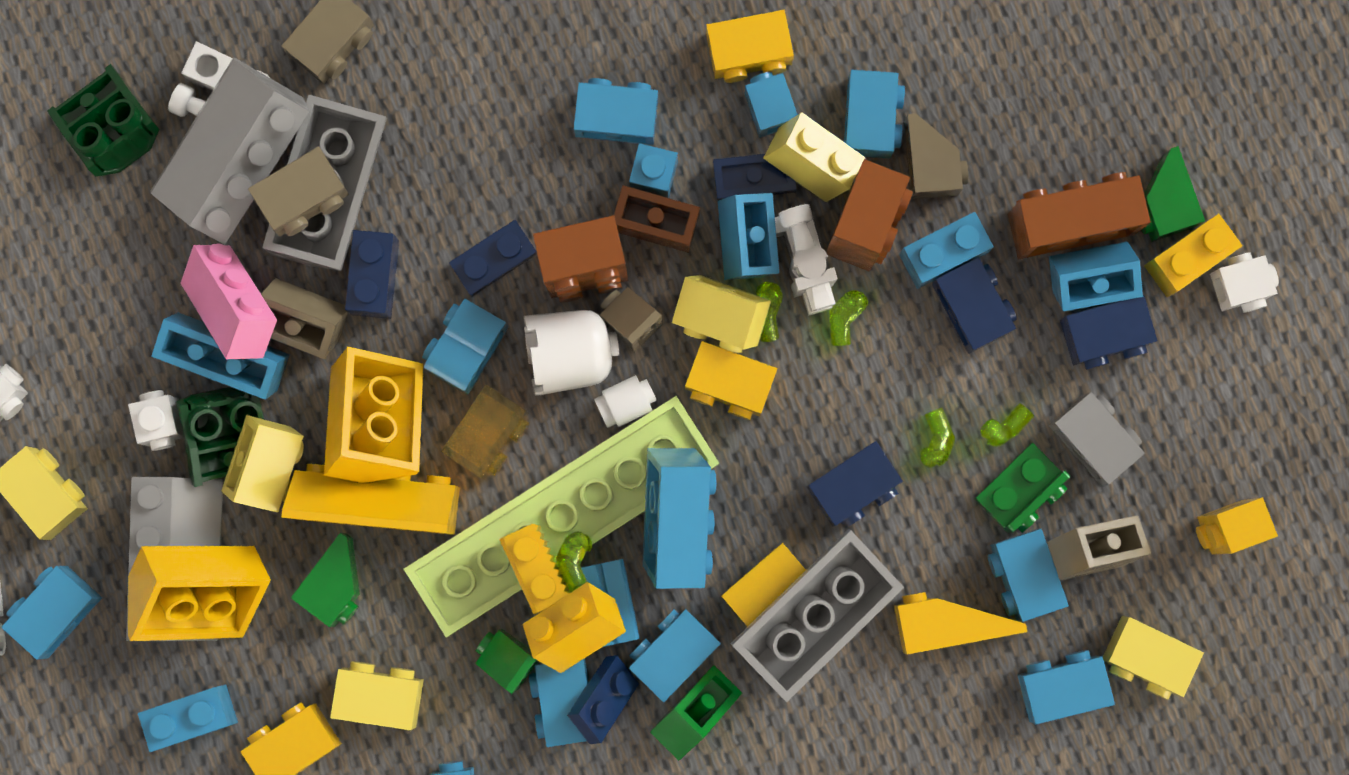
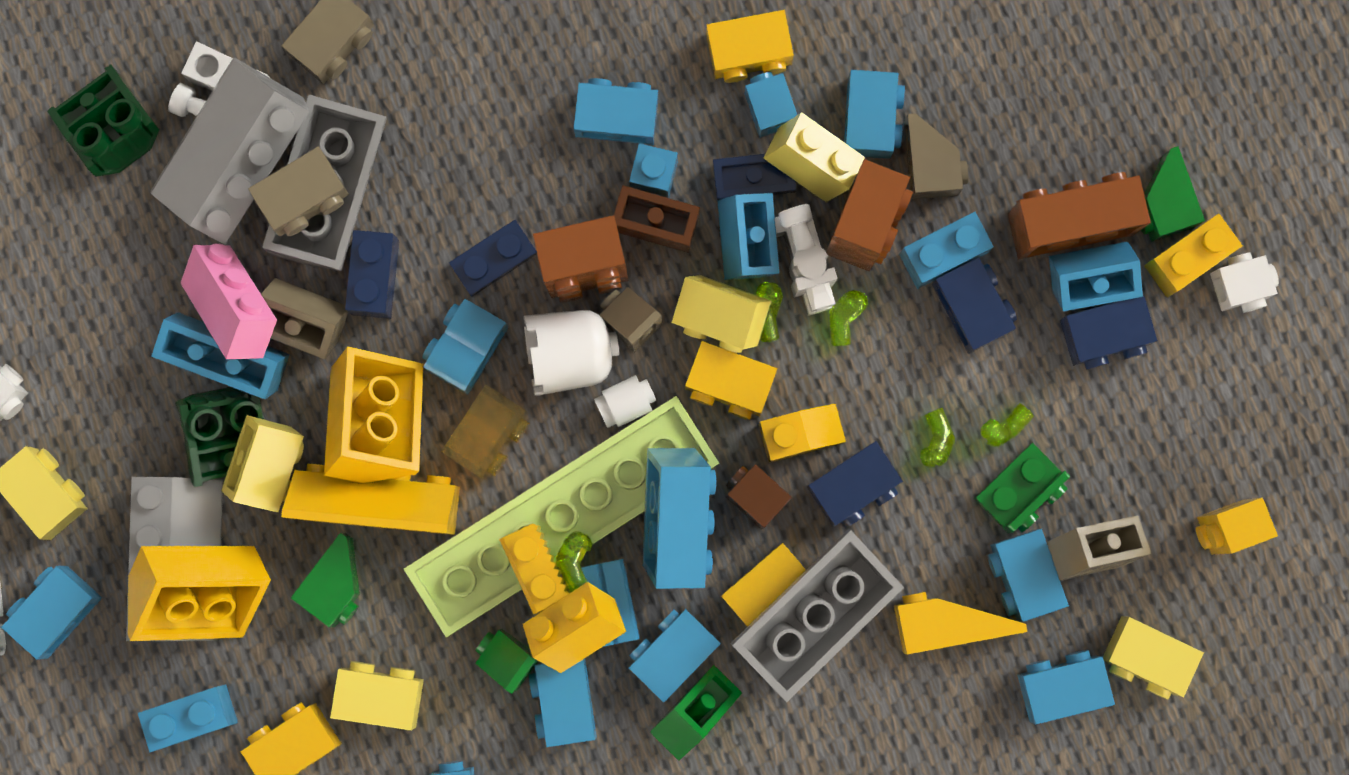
(156, 420): white brick -> none
(603, 699): dark blue plate -> none
(756, 495): none -> reddish brown brick
(801, 432): none -> yellow slope
(1098, 438): light grey brick -> none

